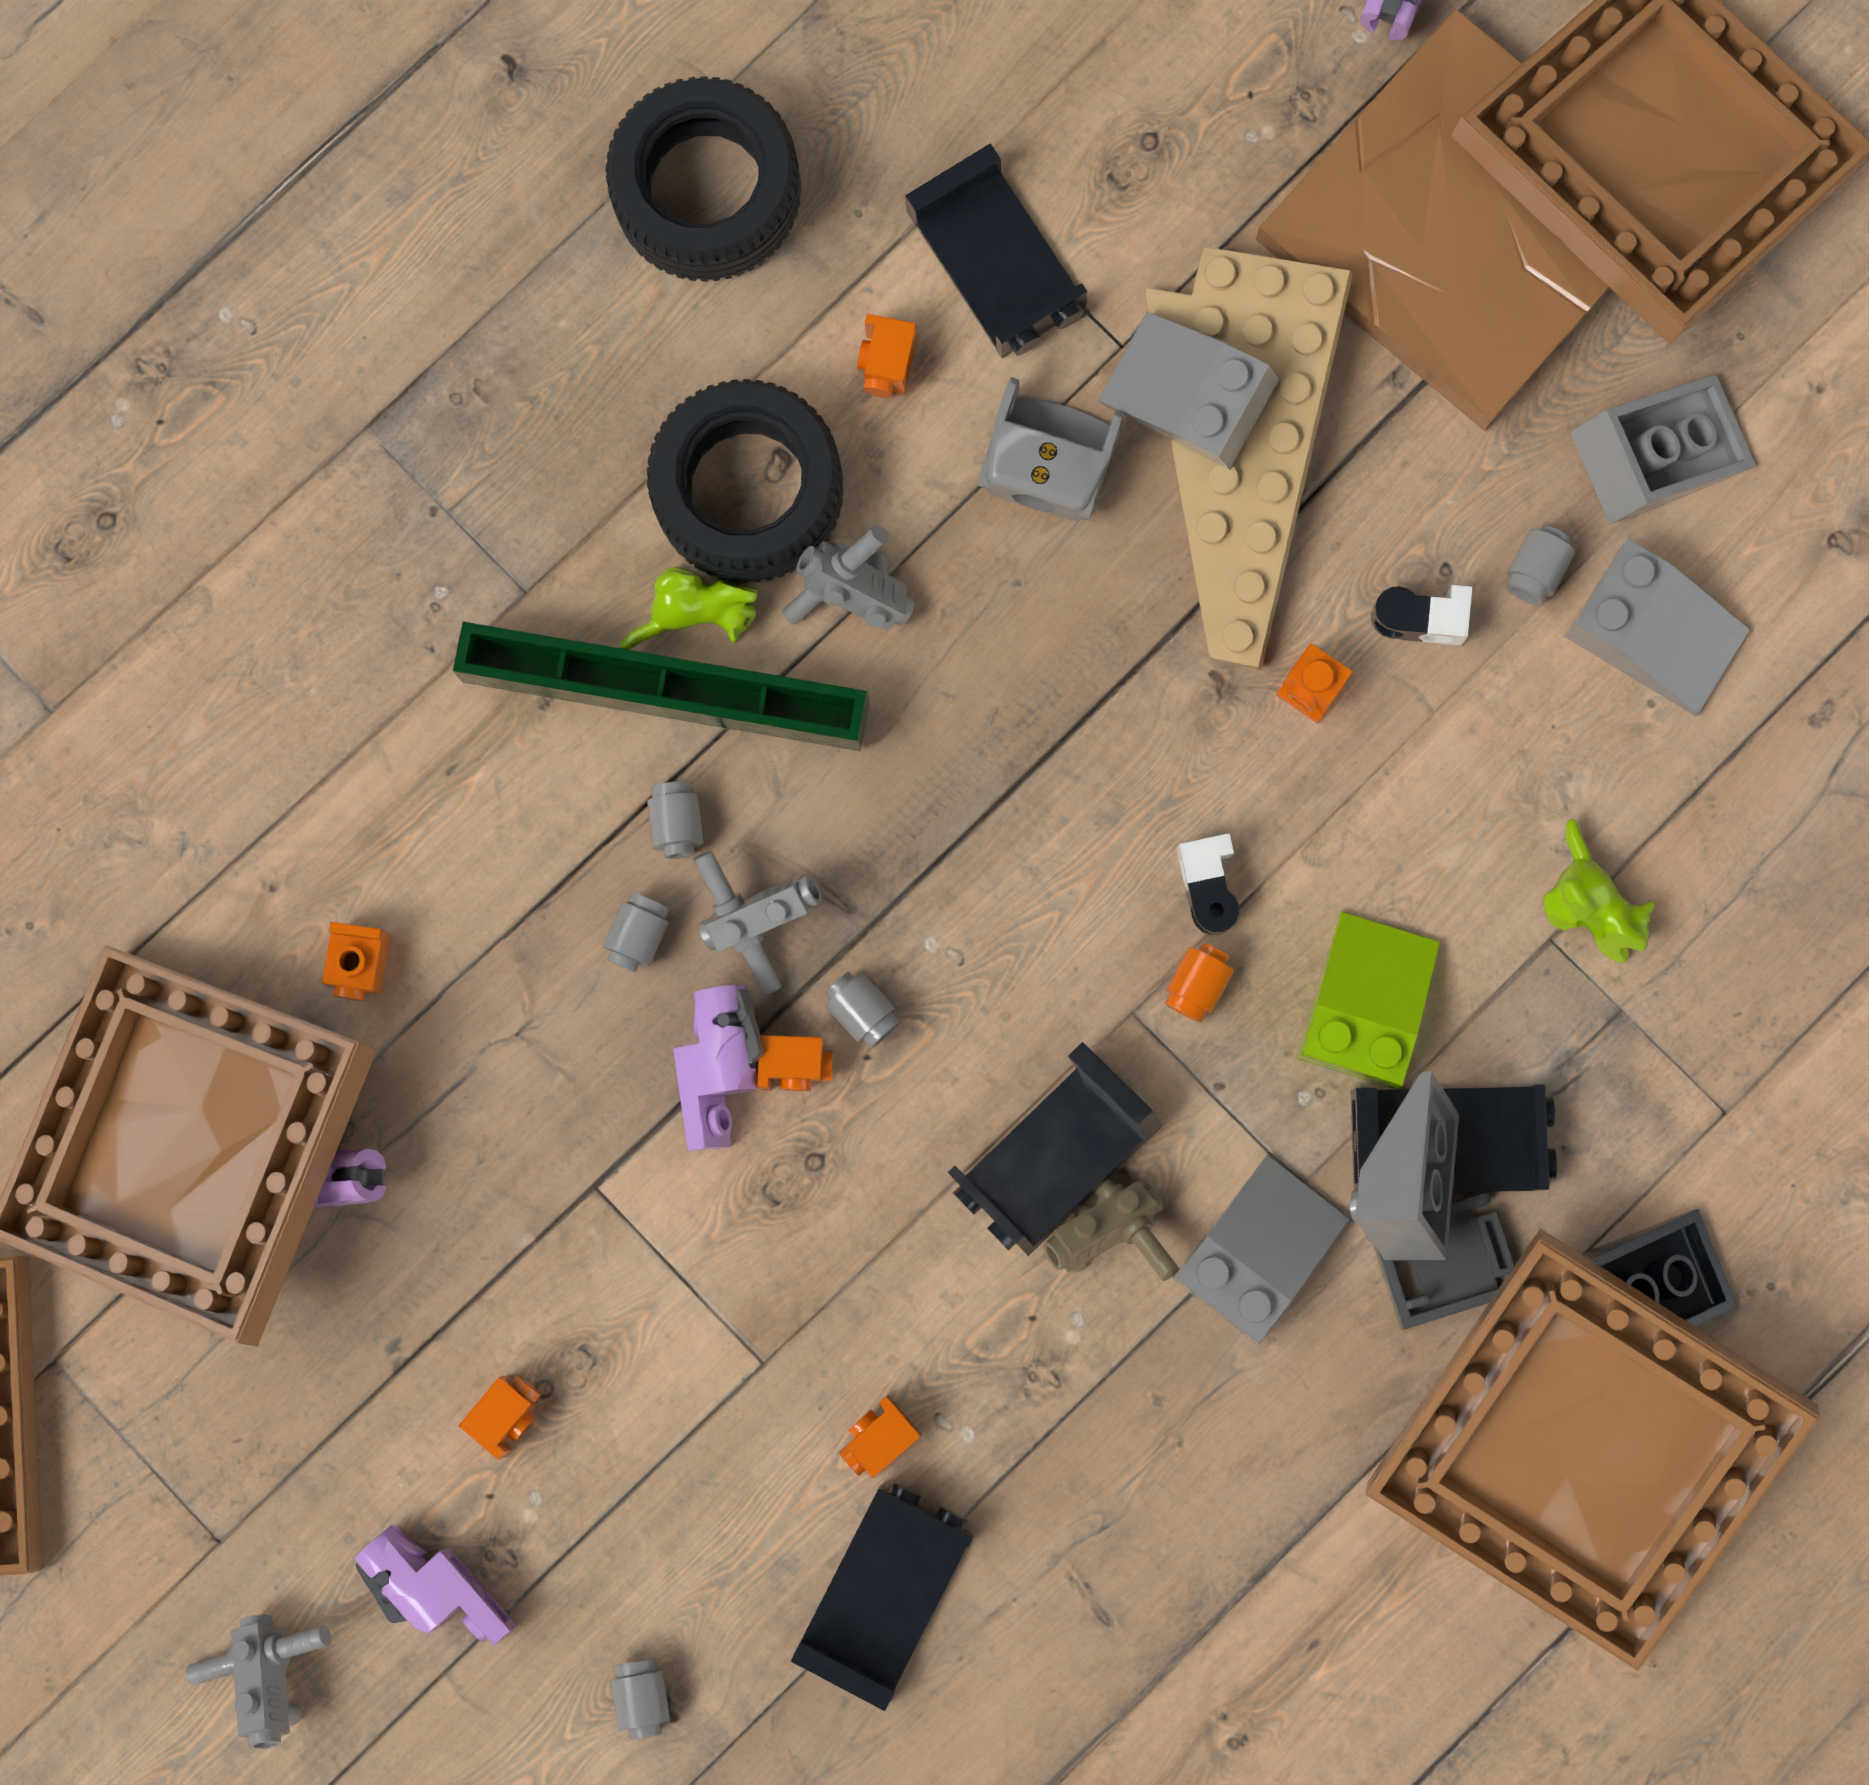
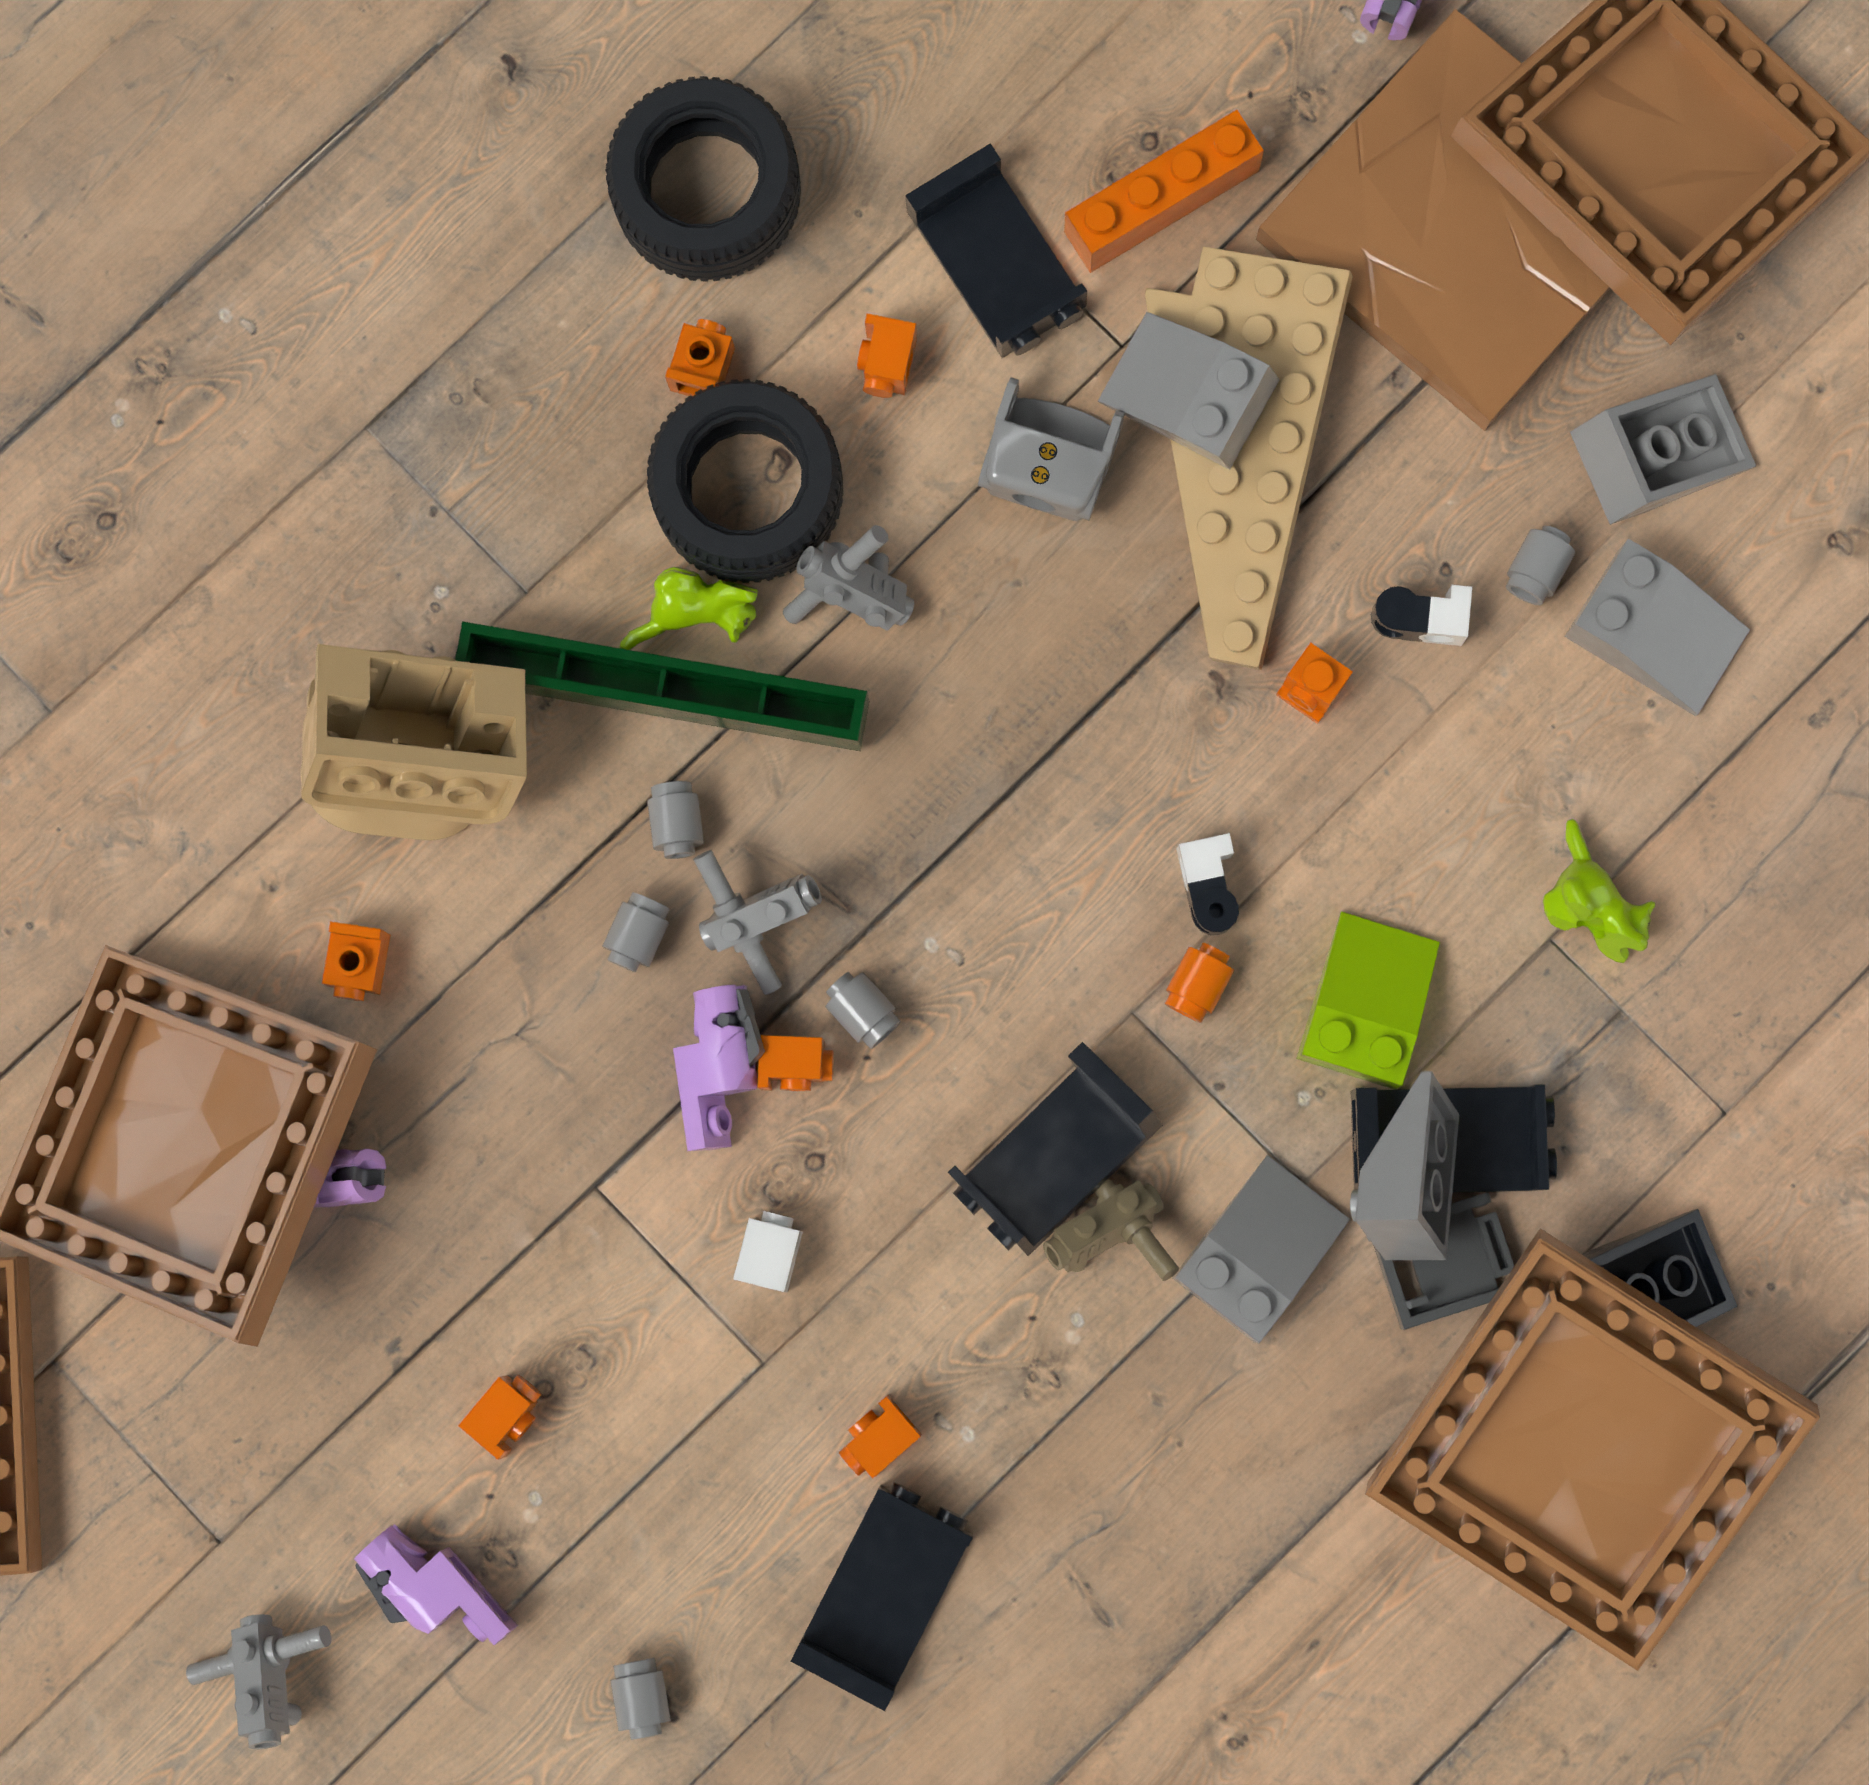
(412, 742): none -> tan brick
(691, 375): none -> orange brick
(768, 1252): none -> white brick
(1163, 191): none -> orange brick

